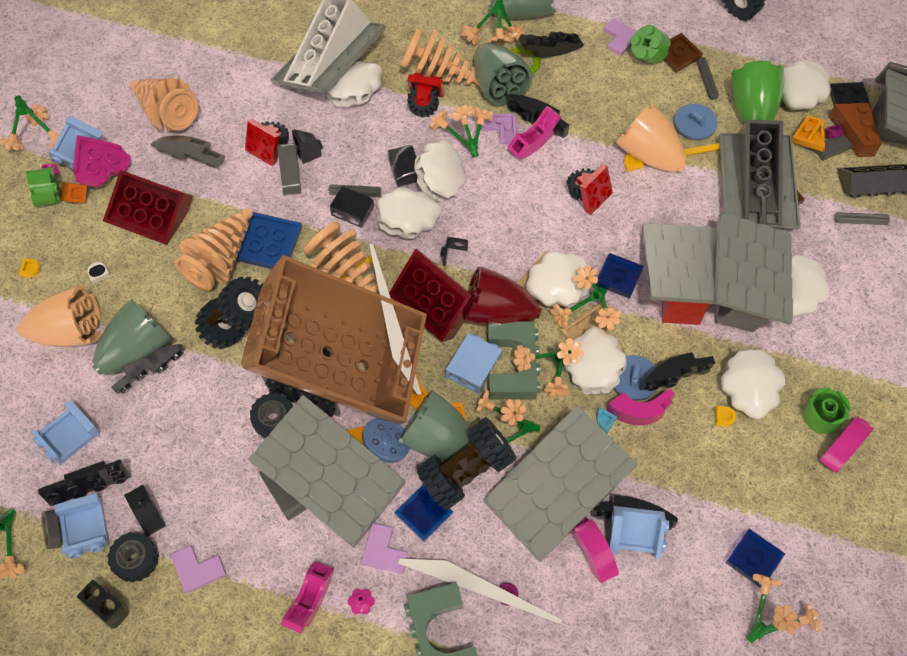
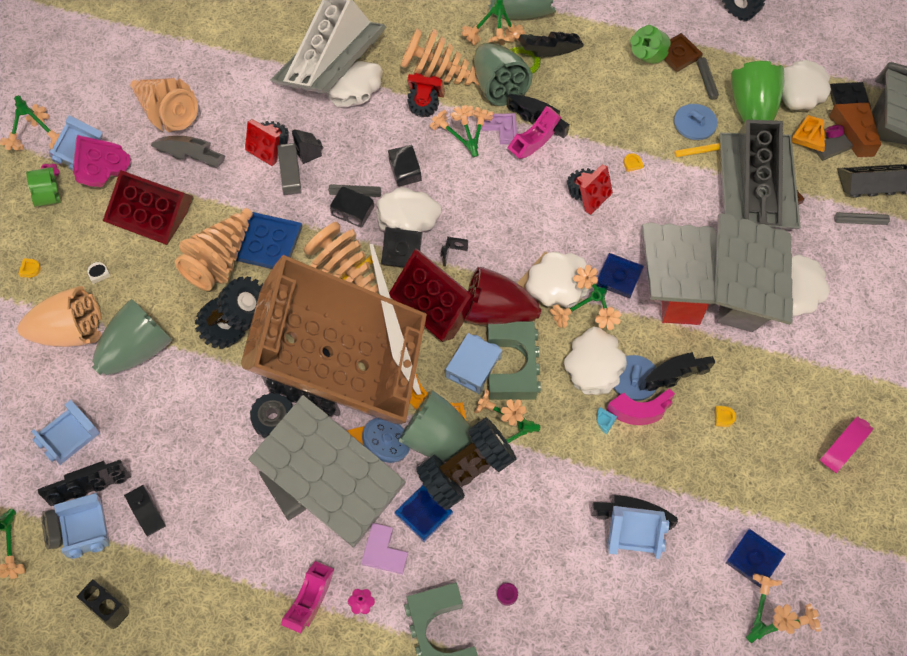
(73, 192): orange panel -> none
(124, 548): black wheel -> none
(154, 362): black slope -> none
(196, 575): lavender tile -> none
(399, 246): none -> black plate
(439, 170): white piece -> none
(452, 573): white sticker -> none
(559, 483): light grey piece -> none
(565, 354): light nougat plant -> none
(582, 323): tan tile -> none
(596, 550): dark pink arch -> none
(621, 34): lavender tile -> none
(654, 141): light nougat cylinder -> none
(753, 382): white piece -> none
(826, 410): bright green brick -> none

